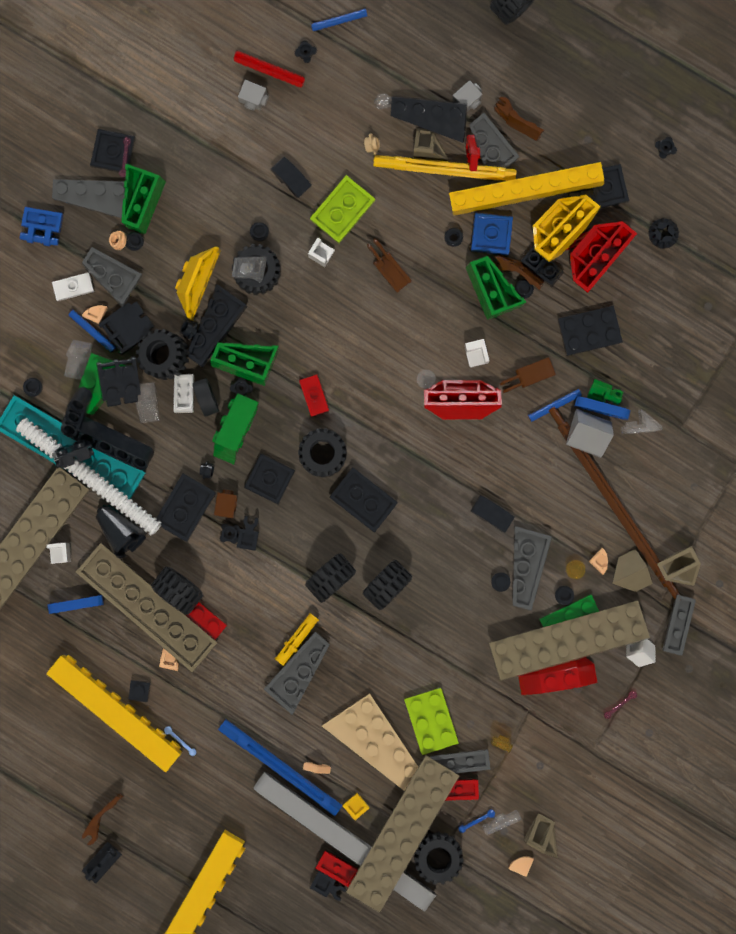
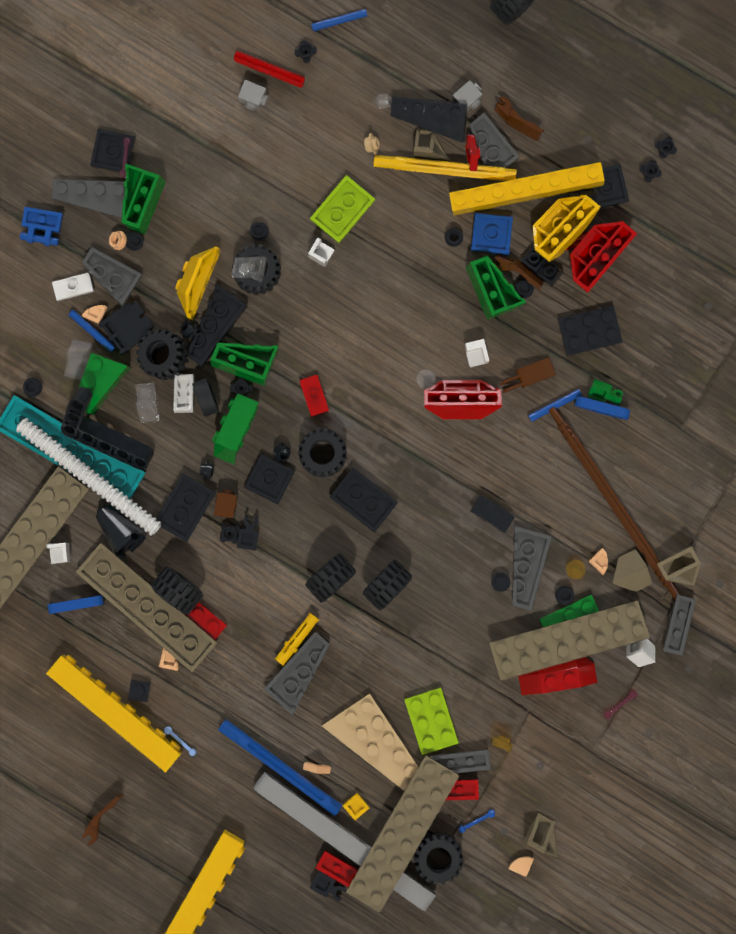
(79, 449): black hinge -> none
(101, 863): black hinge -> none
(119, 382): black plate -> none
(281, 453): none -> black plate
(291, 177): black slope -> none
(389, 268): reddish brown arm -> none
(501, 821): clear plate -> none
(590, 433): light grey slope -> none
(645, 425): clear slope -> none
(652, 165): none -> black plate
(655, 235): black gear -> none

